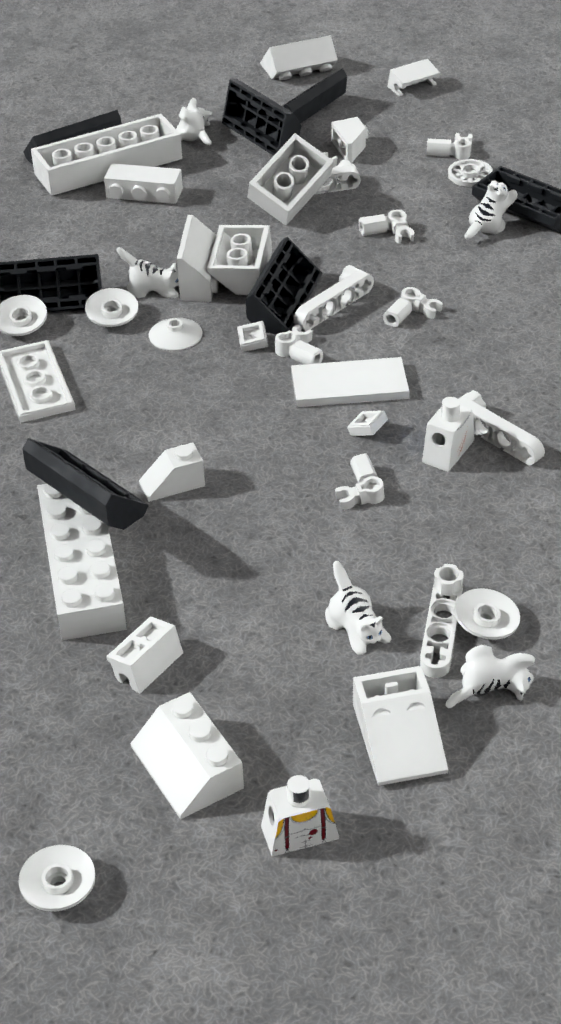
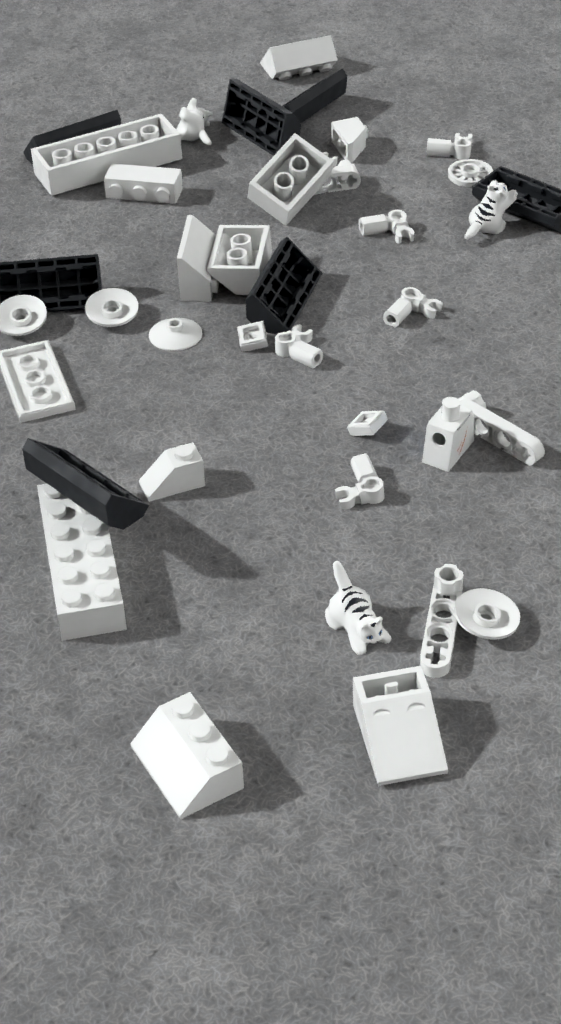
(56, 865): white dish -> none
(145, 653): white hinge -> none
(148, 277): white animal -> none
(297, 816): white torso -> none
(349, 382): white tile -> none
(351, 281): white beam -> none
(411, 75): white hinge -> none
(487, 673): white animal -> none

